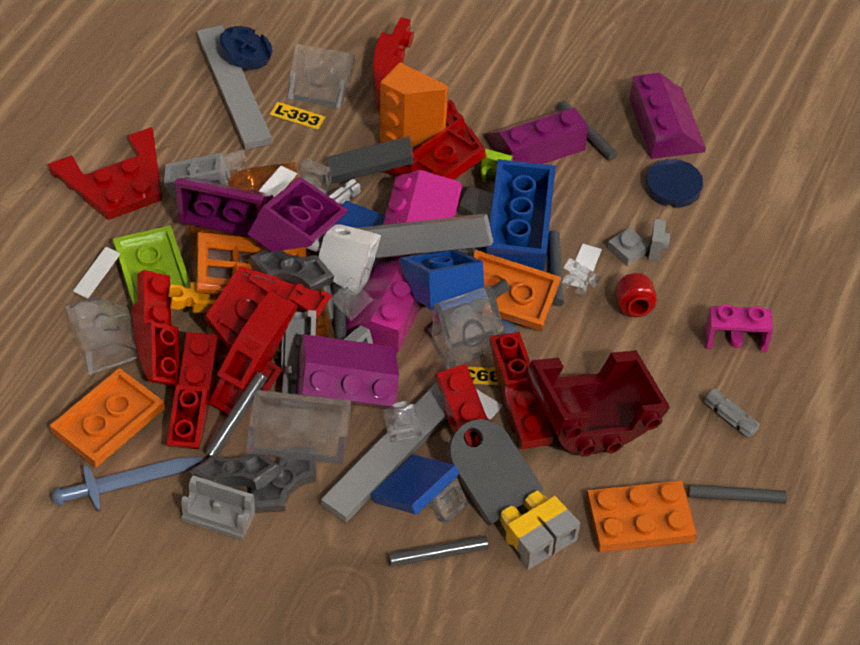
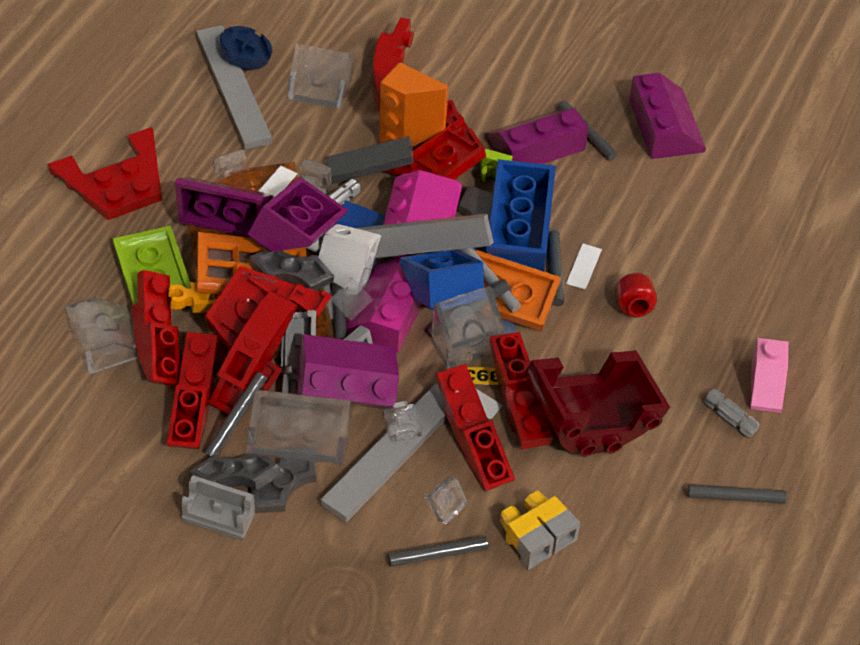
(94, 487): sand blue sword -> none
(96, 272): white sticker -> none
(107, 417): orange plate -> none
(209, 168): light grey hinge -> none
(297, 115): yellow sticker -> none
(415, 484): blue tile -> none
(491, 279): none -> light grey bar
(493, 471): dark grey tile -> none
(580, 274): clear tile -> none
(628, 246): light grey plate -> none
(641, 516): orange plate -> none
(659, 240): light grey plate -> none
(674, 182): dark blue tile -> none
(737, 321): dark pink window -> none
(768, 375): none -> bright pink slope

